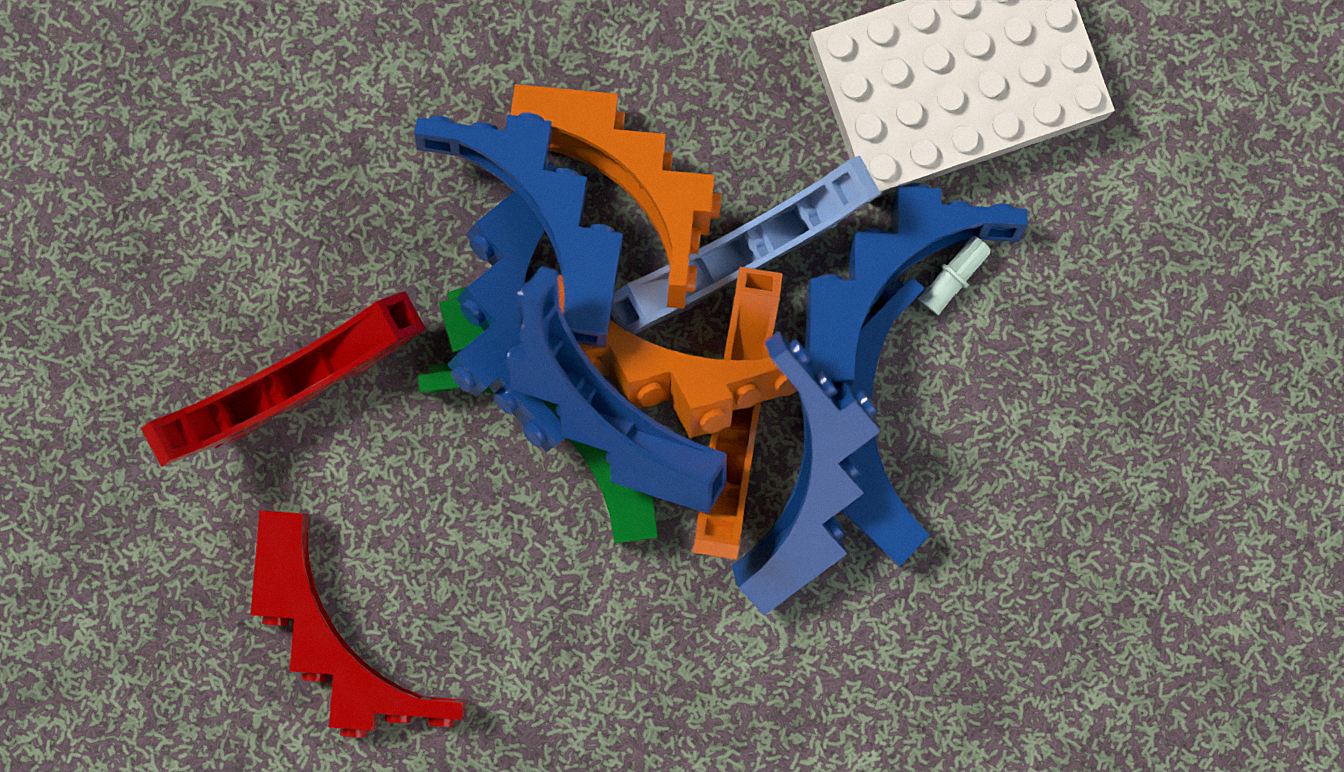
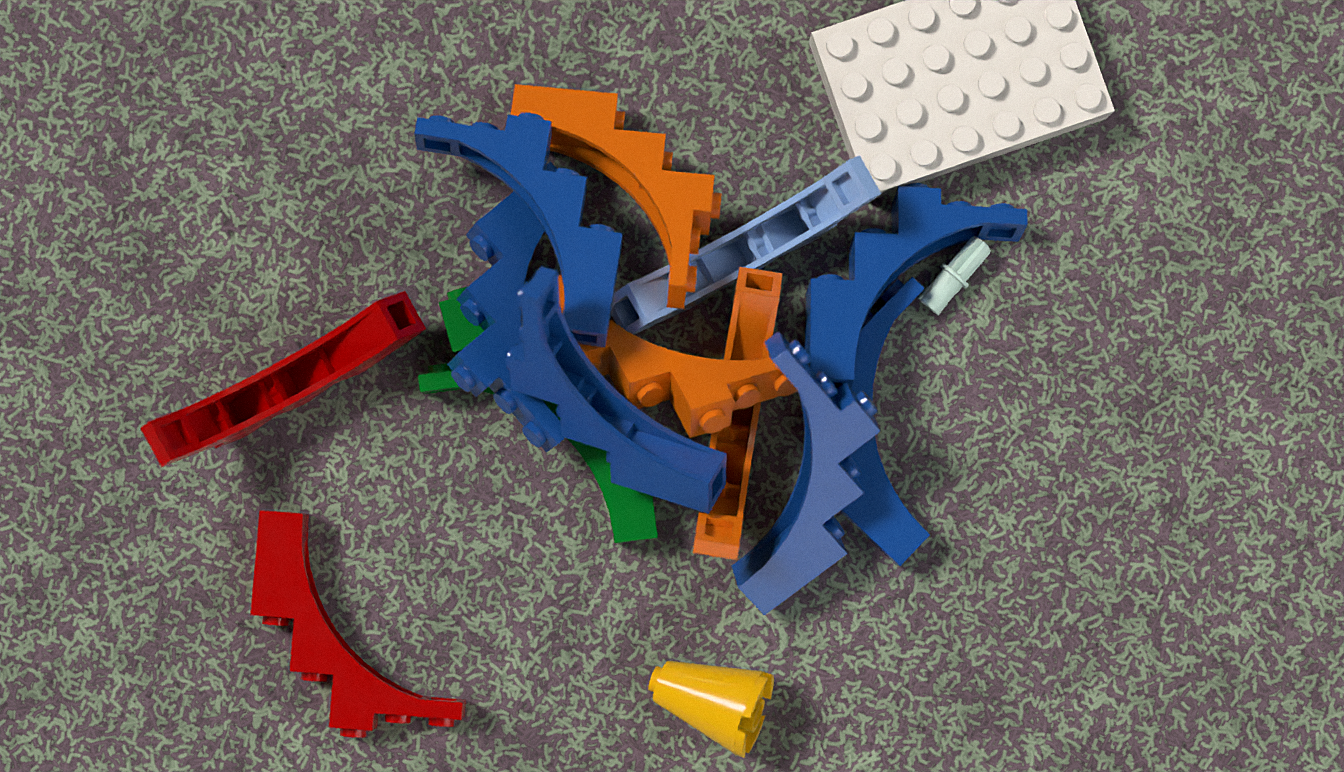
(715, 700): none -> yellow cone

